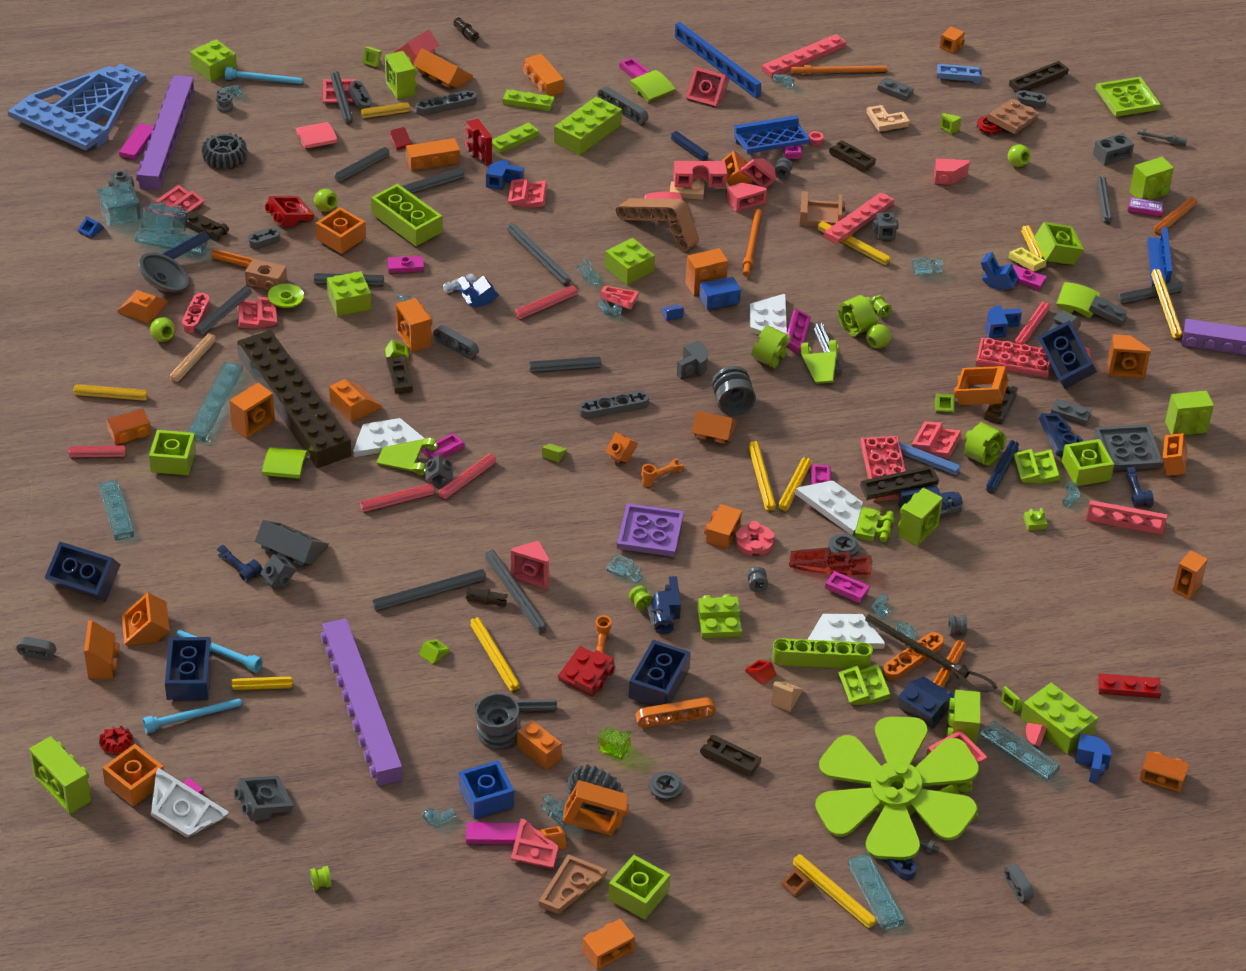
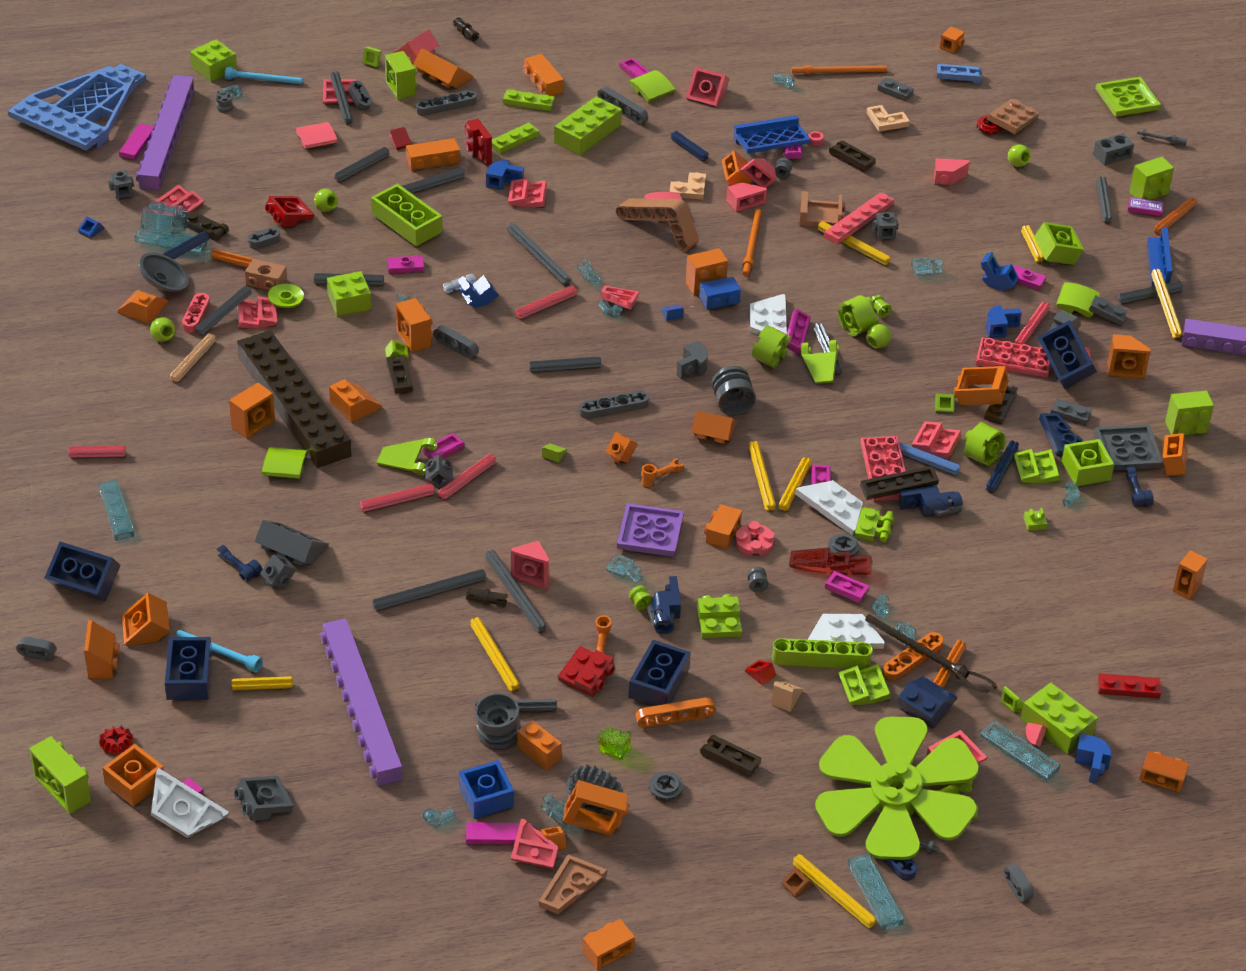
(110, 392): yellow axle -> none
(119, 204): clear light blue brick -> none
(129, 426): orange brick -> none
(151, 723): medium azure piece -> none
(172, 452): lime brick -> none
(215, 400): clear light blue plate -> none
(224, 150): dark grey gear -> none
(320, 878): lime wheel -> none
(340, 230): orange brick -> none
(382, 434): white wing -> none
(385, 110): yellow axle -> none
(433, 651): lime slope -> none
(629, 261): lime brick -> none
(639, 887): lime brick -> none
(711, 171): coral arch -> none
(718, 60): blue plate -> none
(804, 55): coral plate -> none
(920, 516): lime brick -> none
(950, 123): lime slope -> none
(957, 624): dark grey wheel -> none
(964, 714): lime brick -> none
(1027, 259): light yellow plate -> none
(1031, 99): dark grey beam -> none
(1039, 76): dark brown plate -> none
(1126, 517): coral fence -> none

